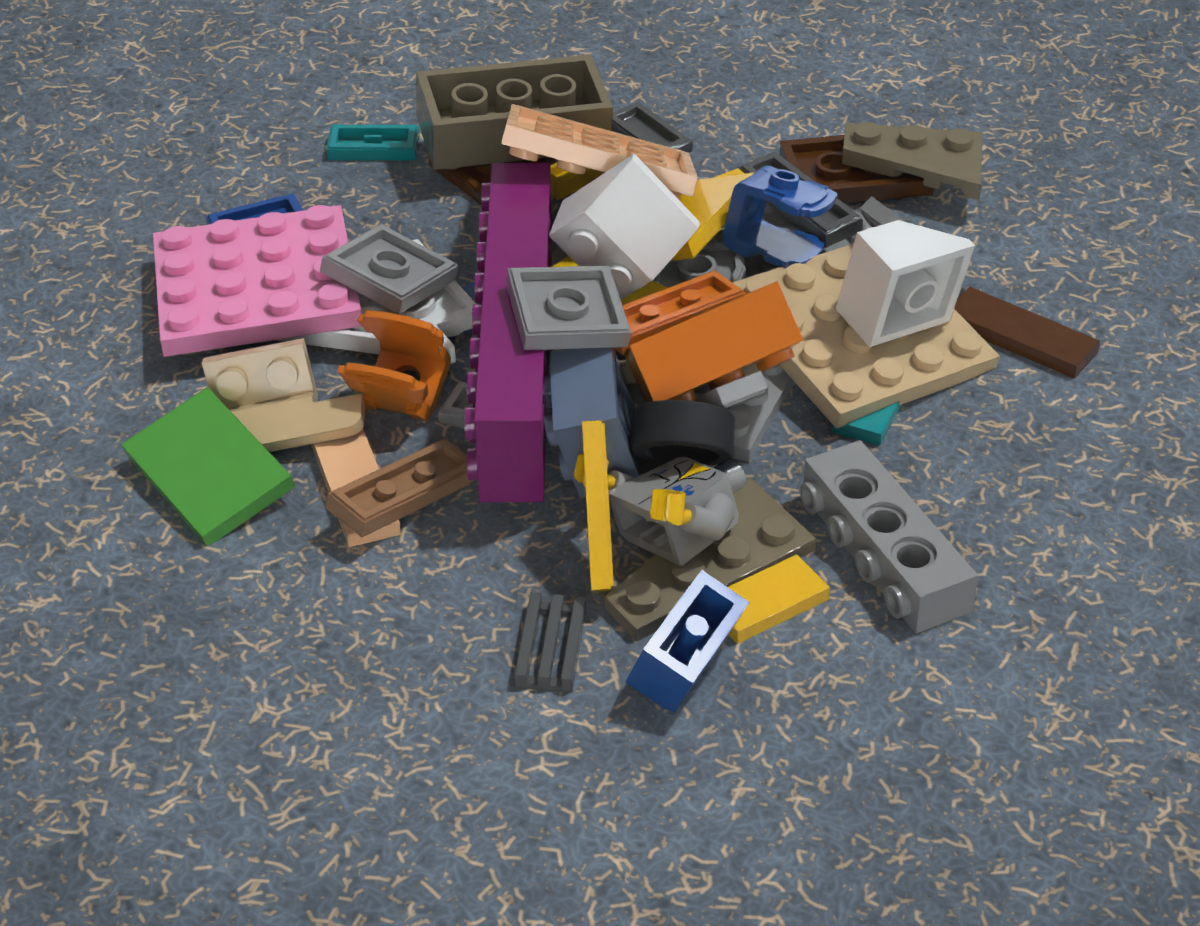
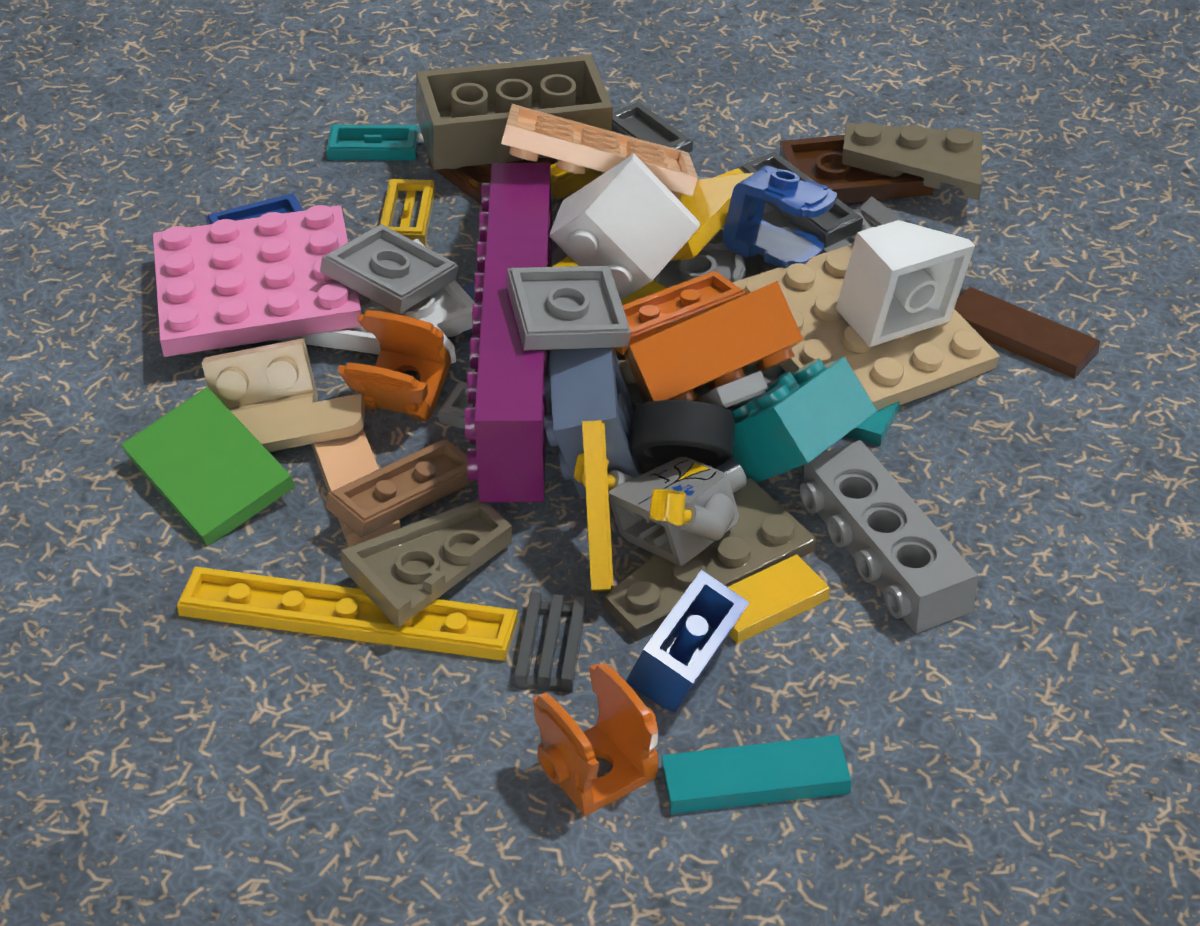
(345, 614): none -> yellow tile
(411, 186): none -> yellow tile
(425, 559): none -> dark tan wing
(623, 737): none -> orange piece
(755, 774): none -> teal tile
(798, 418): none -> teal brick

